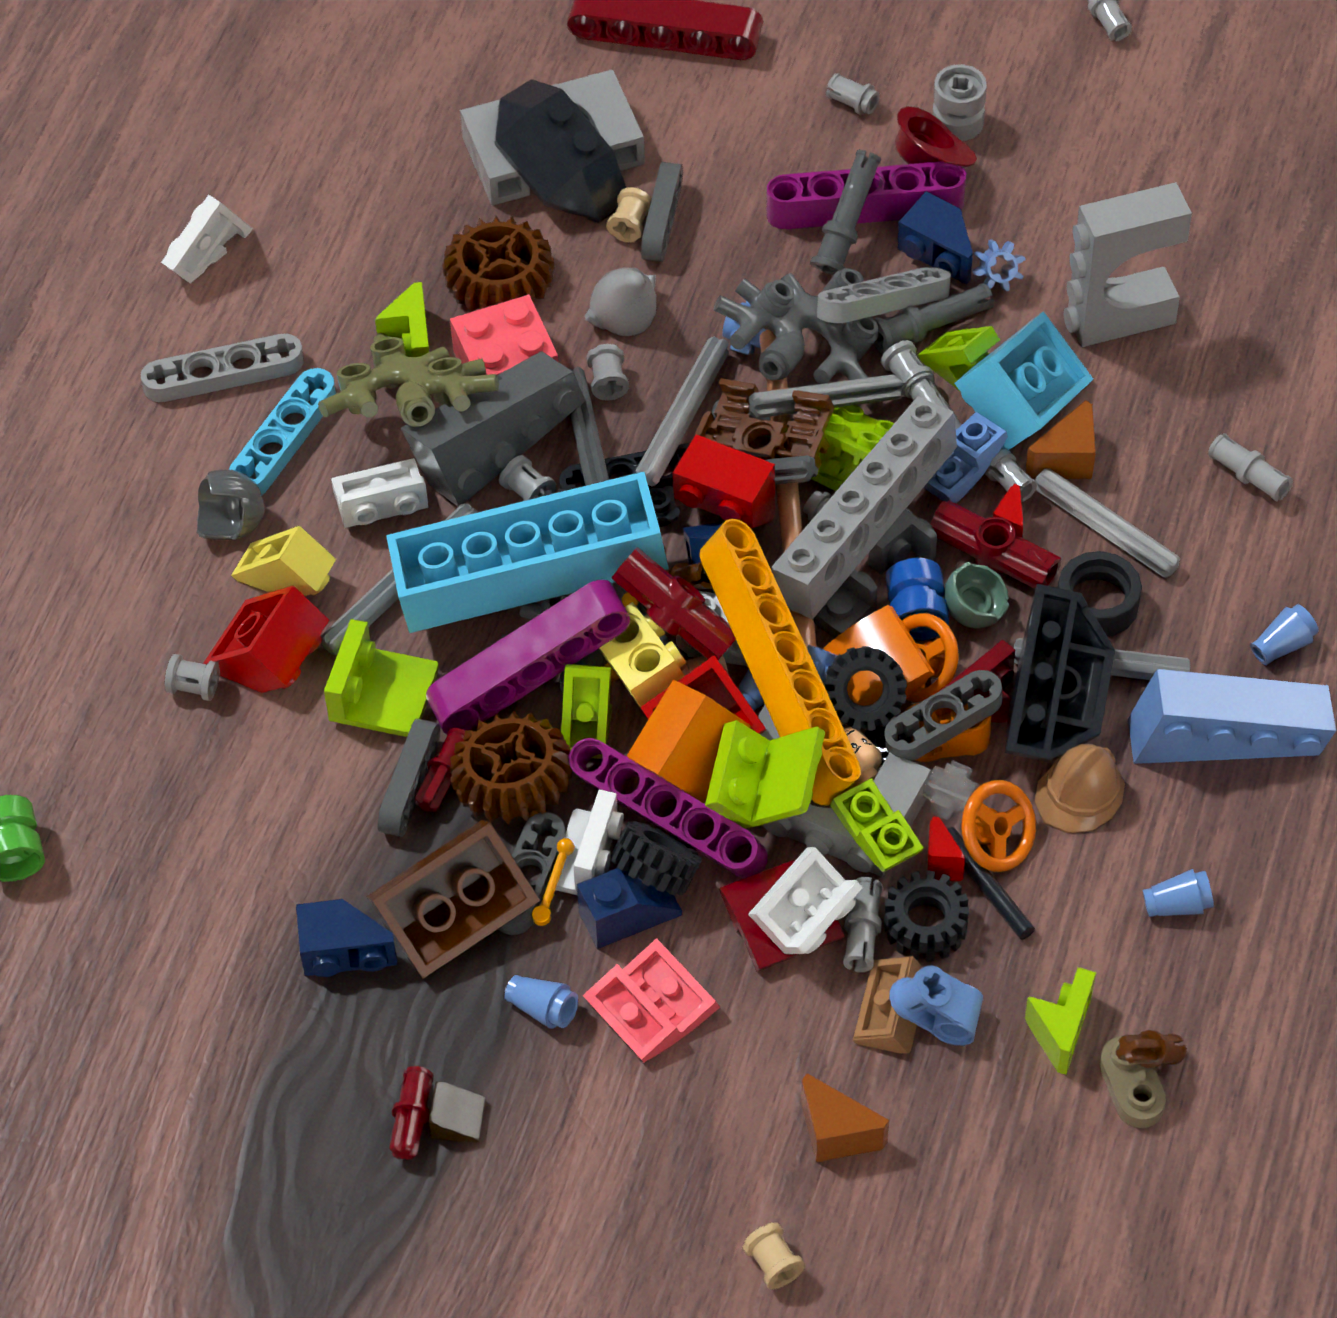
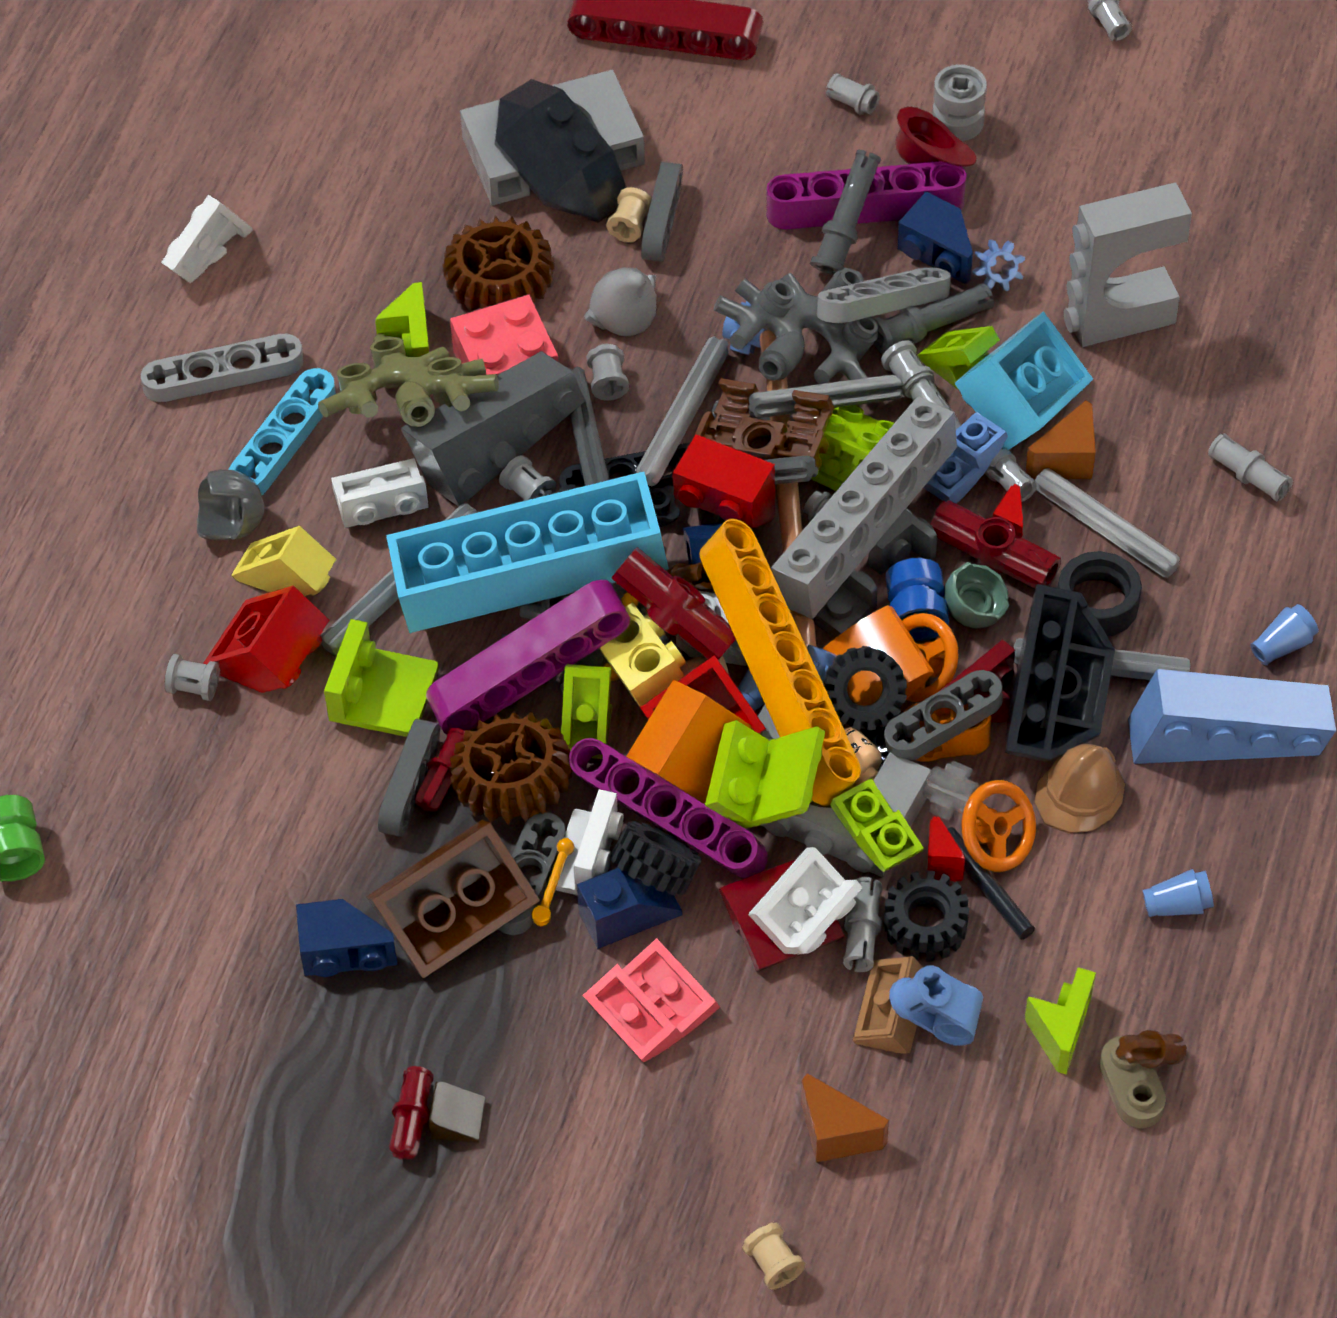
(543, 1000): medium blue cone -> none

